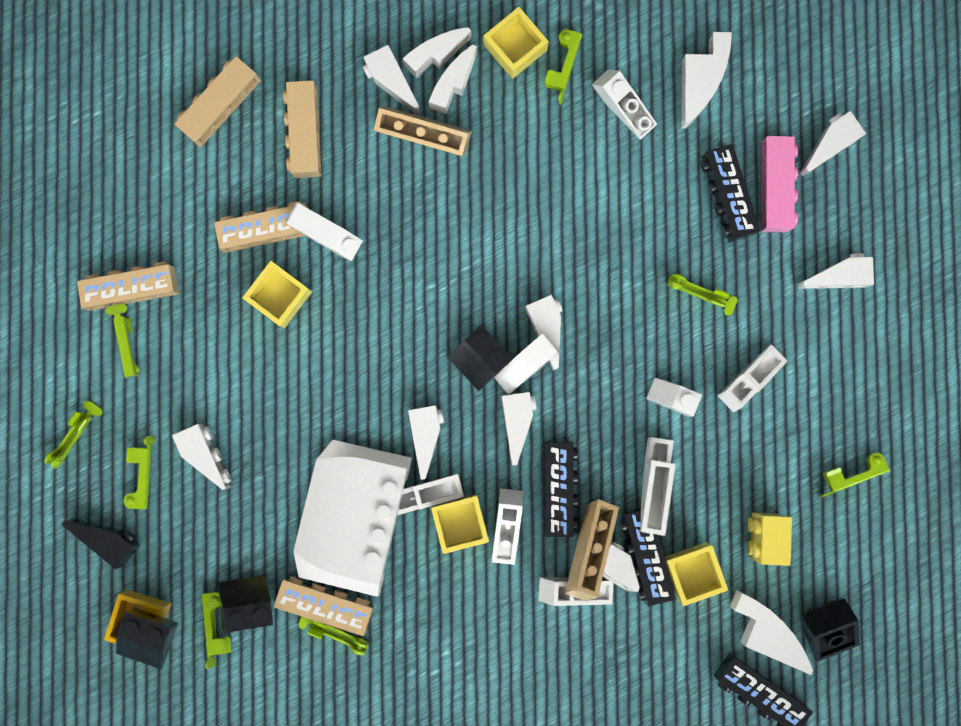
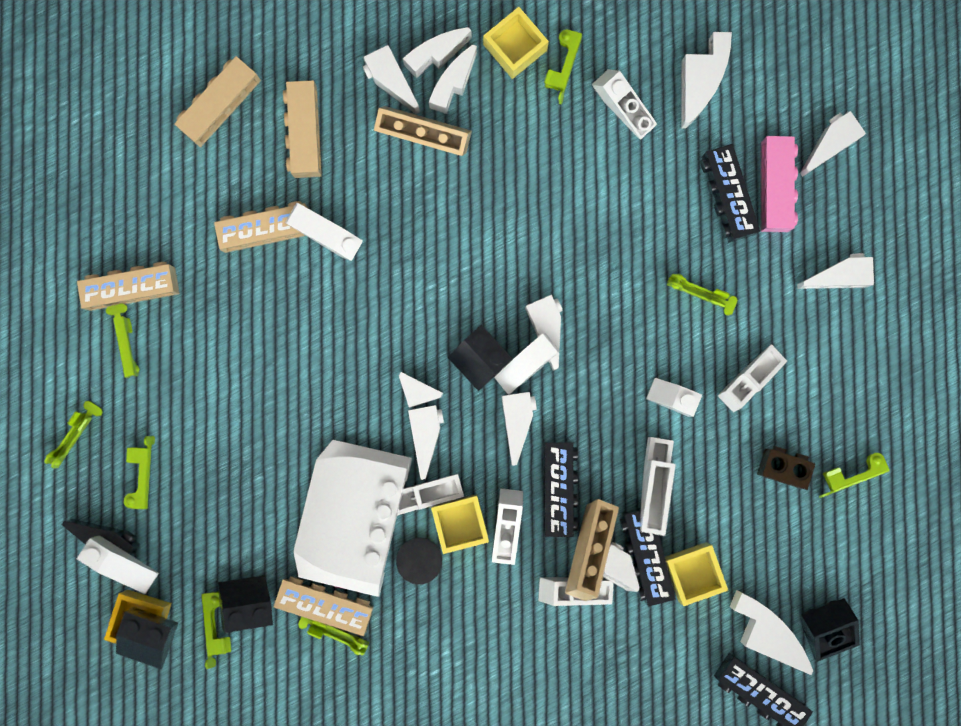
(117, 564): none -> white slope
(197, 449): white slope -> none
(277, 294): light yellow piece -> none
(417, 392): none -> white slope
(419, 560): none -> black tile
(770, 538): light yellow piece -> none
(784, 472): none -> dark brown brick

